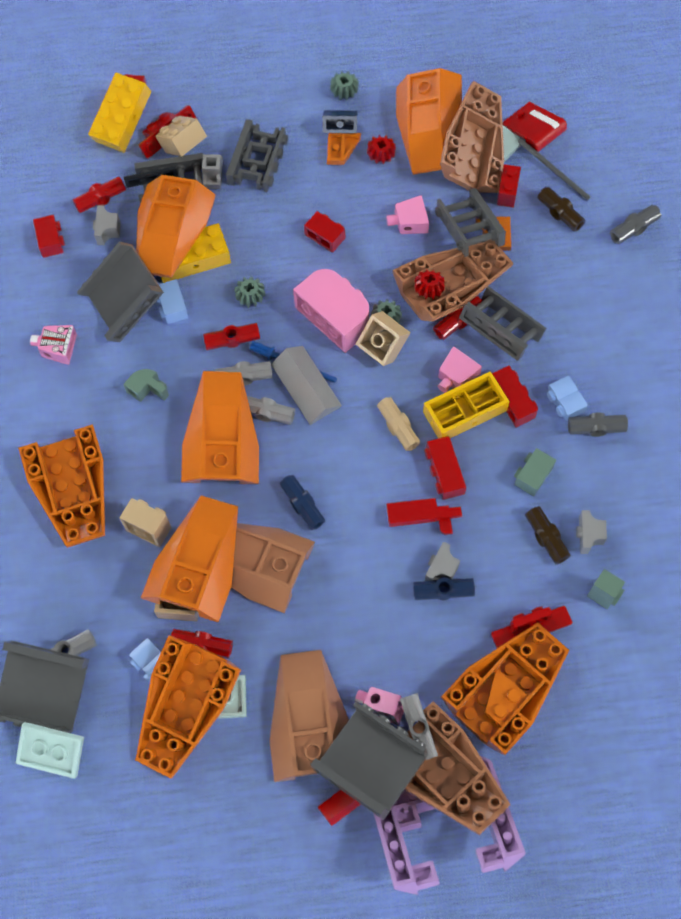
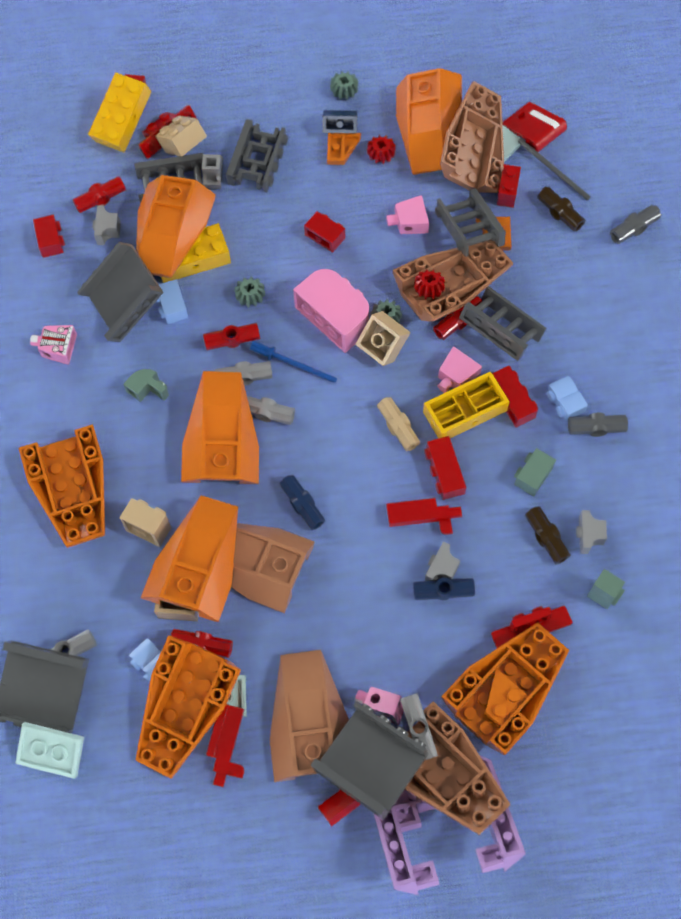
(149, 176): black slope -> none
(223, 744): none -> red piece
(305, 384): light grey slope -> none

